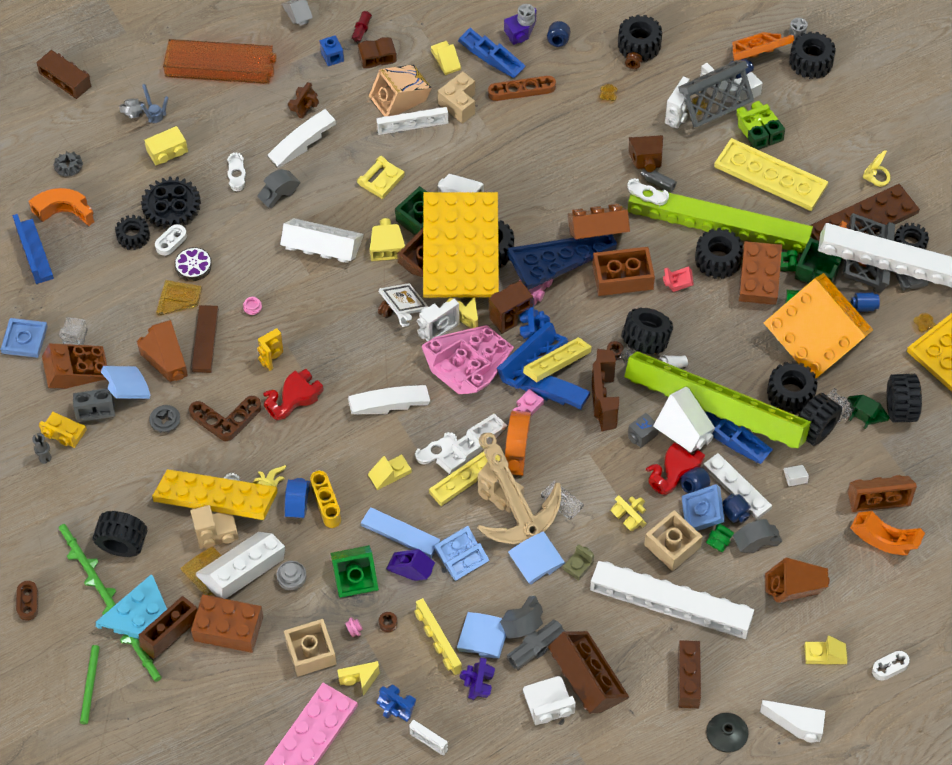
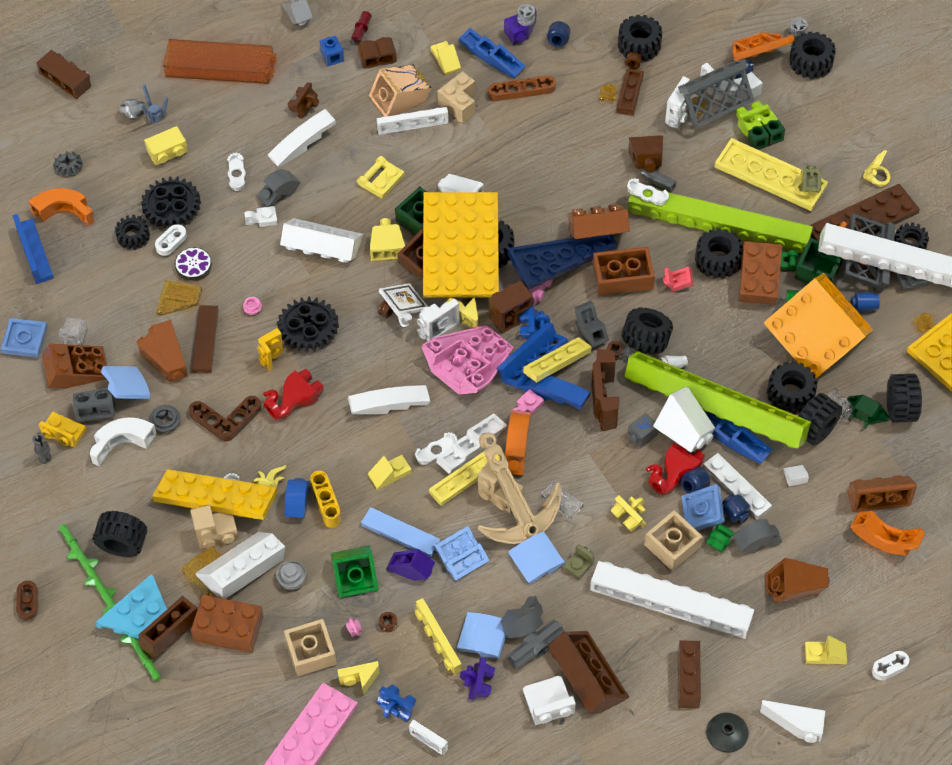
(89, 684): bright green bar -> none
(118, 432): none -> white arch
(264, 216): none -> white plate
(308, 324): none -> black gear
(589, 325): none -> dark grey brick
(630, 92): none -> reddish brown tile
(811, 179): none -> olive bracket

